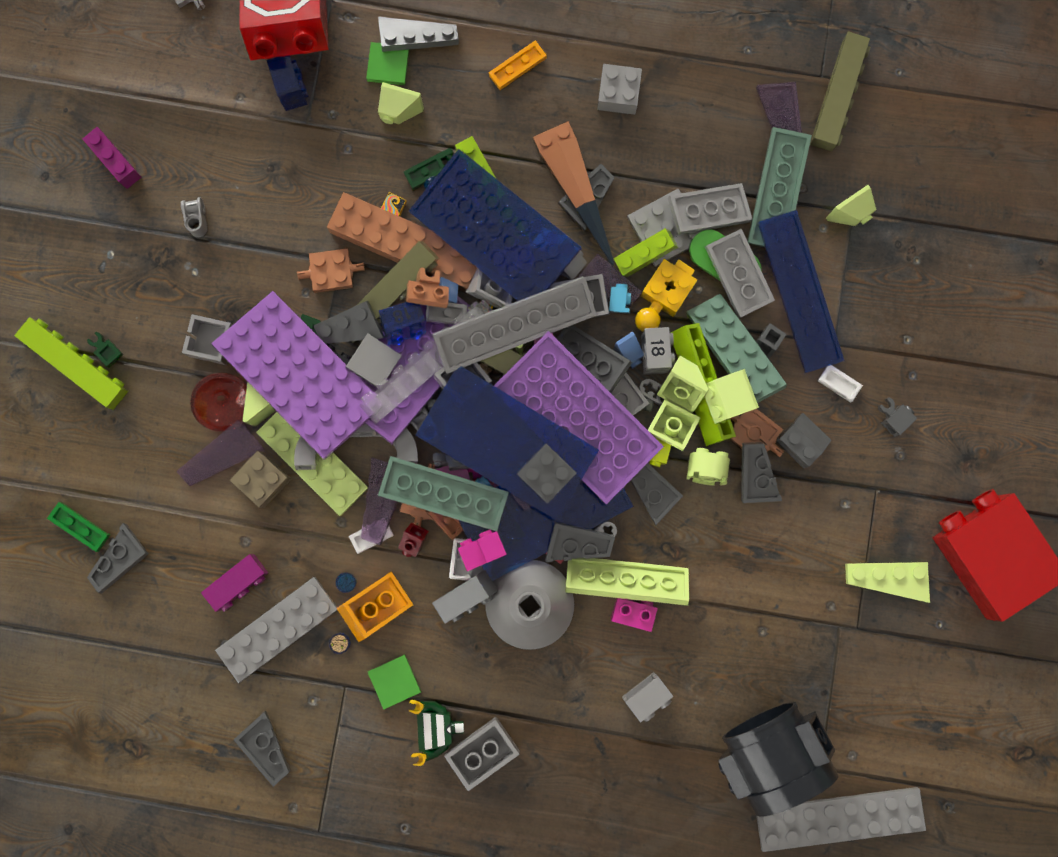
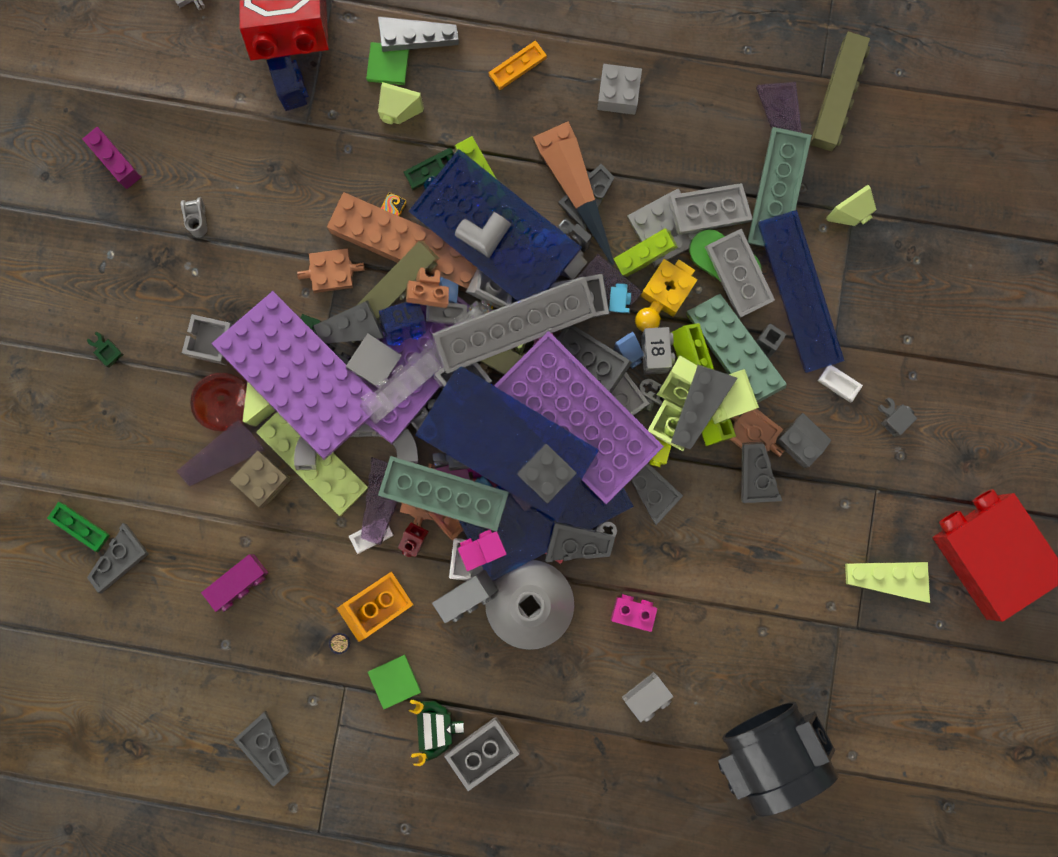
(71, 363): lime brick -> none
(276, 629): light grey plate -> none
(346, 582): tile -> none
(484, 239): none -> light grey brick
(576, 233): none -> dark grey hinge
(628, 580): yellowish green plate -> none
(702, 401): none -> dark grey wing
(708, 467): yellowish green brick -> none
(843, 819): light grey plate -> none

